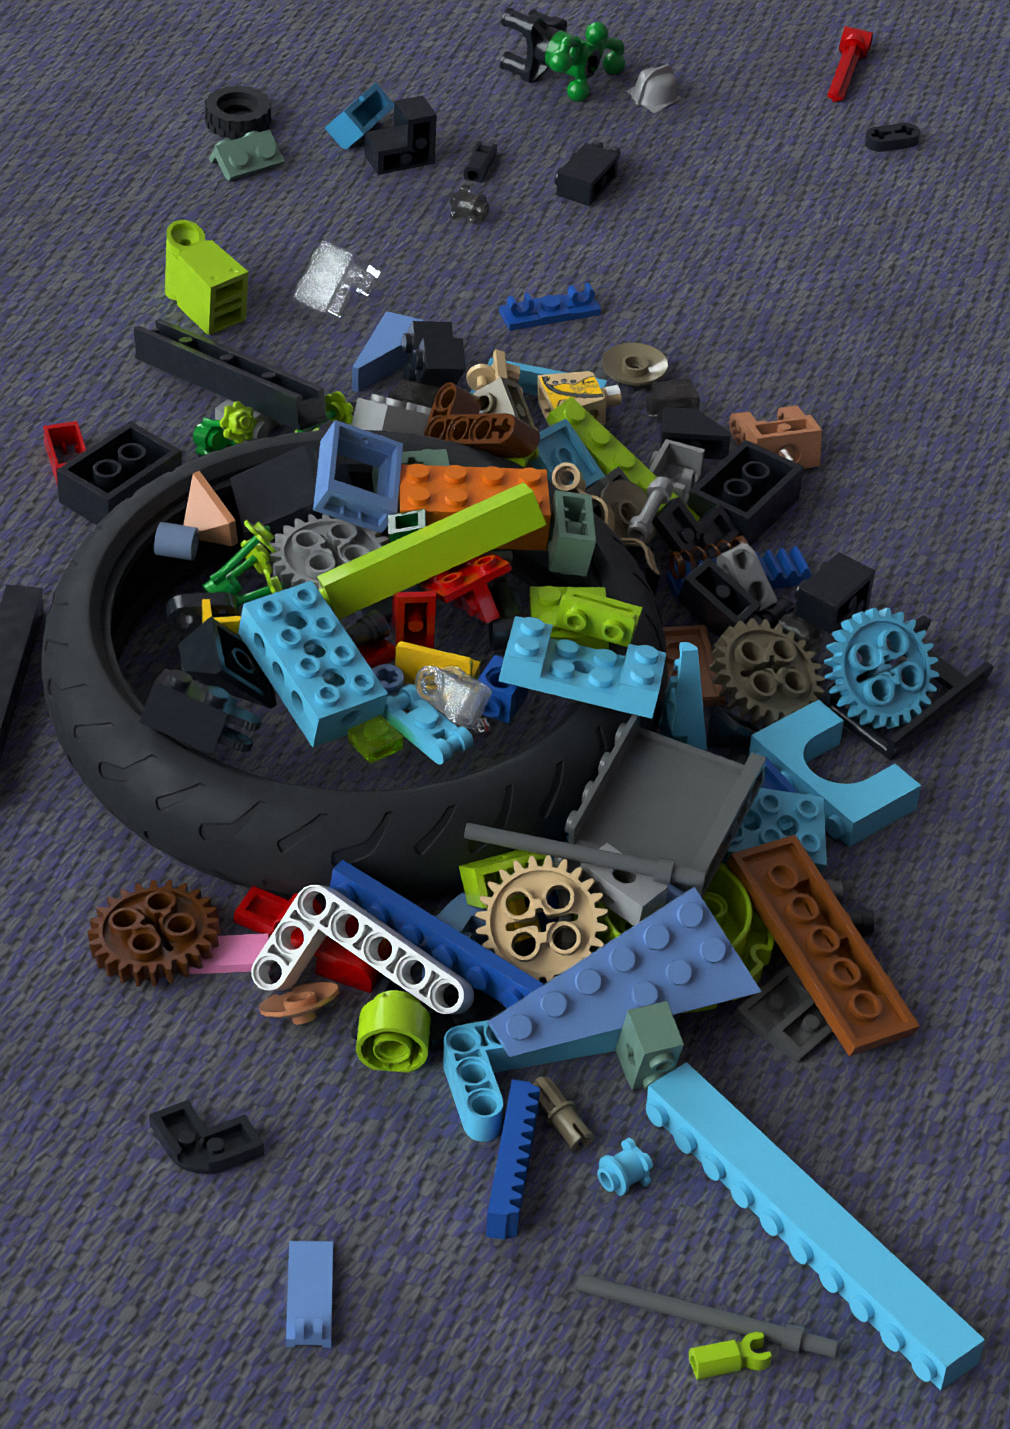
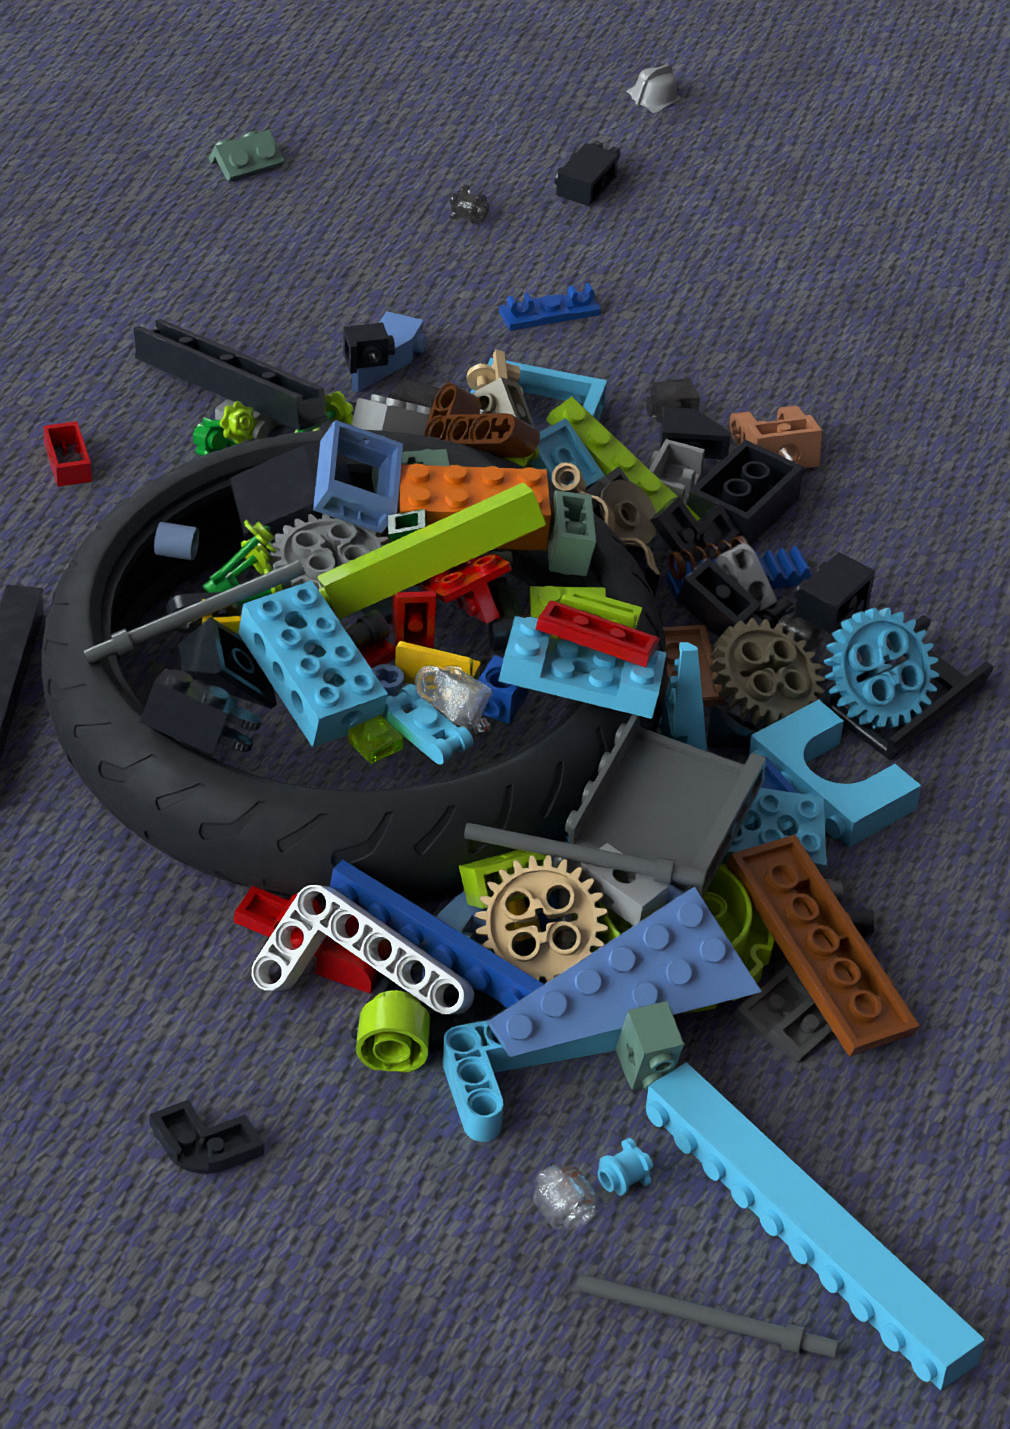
(114, 471): black brick -> none
(123, 641): none -> dark grey bar
(133, 949): reddish brown gear -> none
(204, 278): lime piece -> none
(209, 513): slope -> none
(233, 954): bright pink tile -> none
(237, 98): black tyre -> none
(300, 1002): nougat dish -> none
(309, 1293): medium blue hinge -> none
(332, 280): clear brick -> none
(360, 116): dark azure piece -> none
(367, 346): none -> black brick
(406, 144): black brick -> none
(433, 353): black brick -> none
(480, 162): black bar -> none
(513, 1160): blue gear -> none
(562, 52): wheel -> none
(562, 1114): dark tan axle -> none
(565, 1197): none -> clear head
(583, 387): torso -> none
(597, 633): none -> red tile
(634, 364): dark tan dish -> none
(659, 493): light grey bar -> none
(729, 1357): lime bar -> none
(853, 46): red axle -> none
(892, 137): black beam -> none

